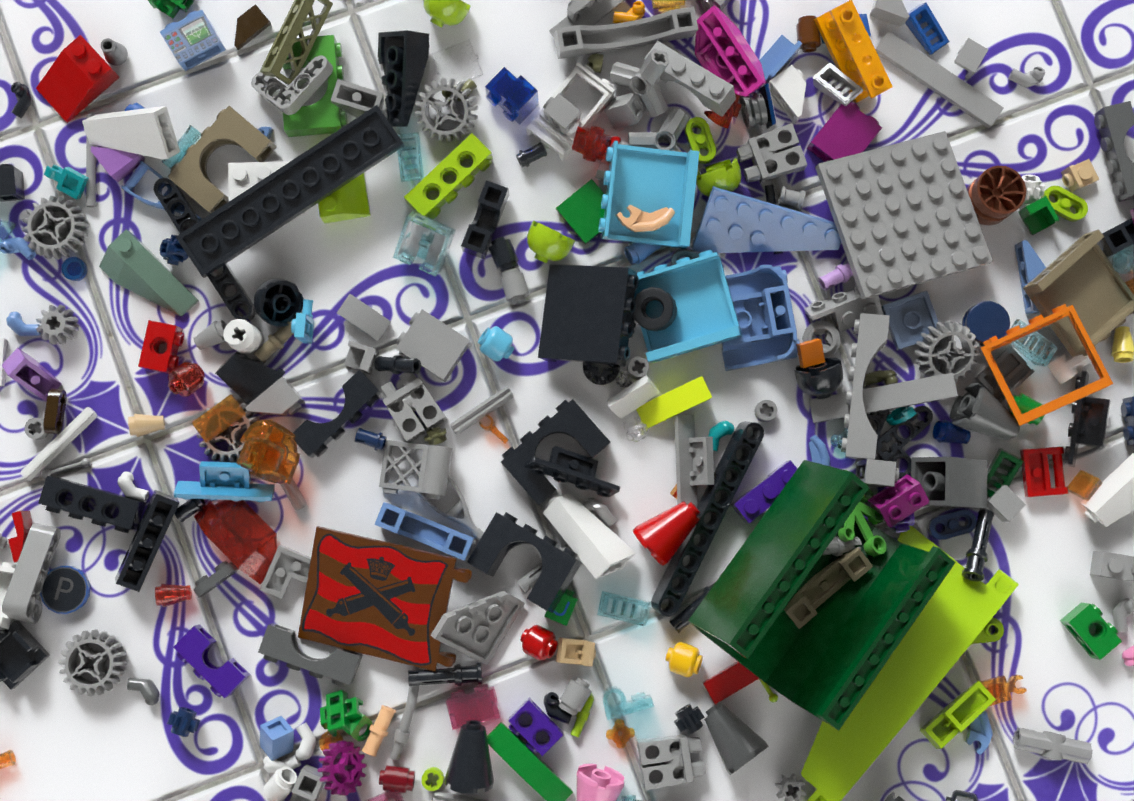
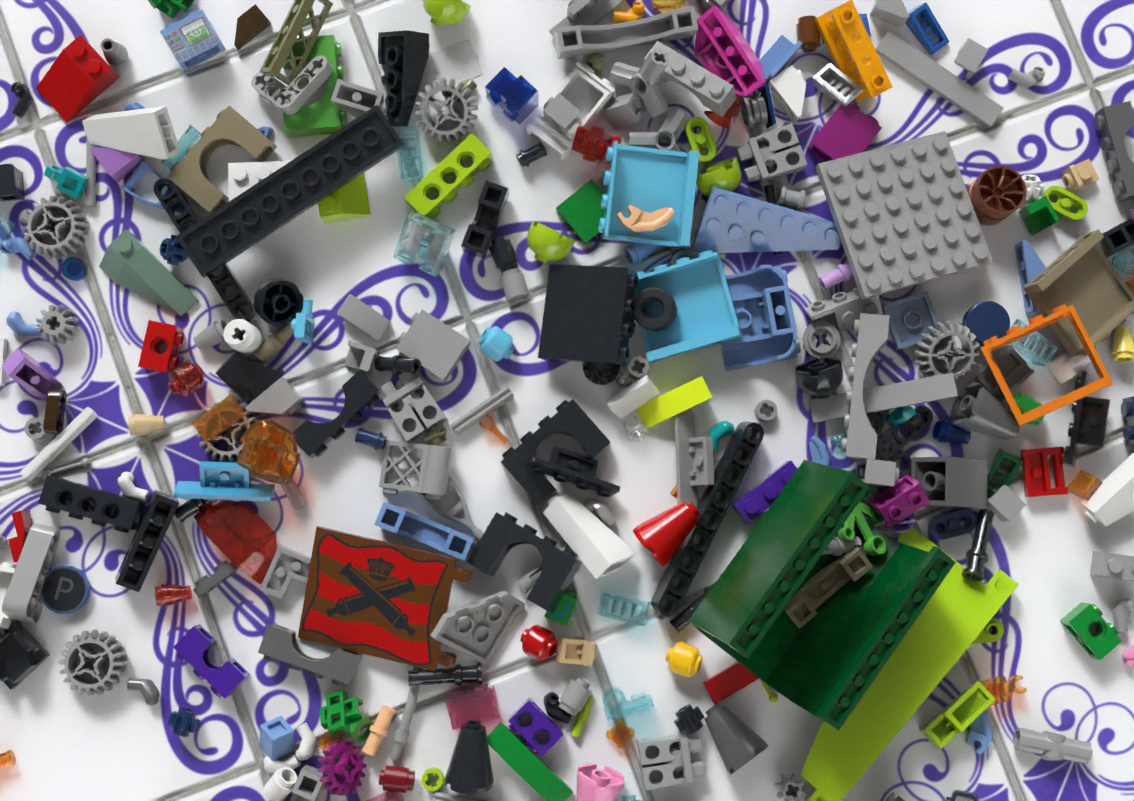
(810, 353): orange tile -> none
(888, 376): olive arm -> none

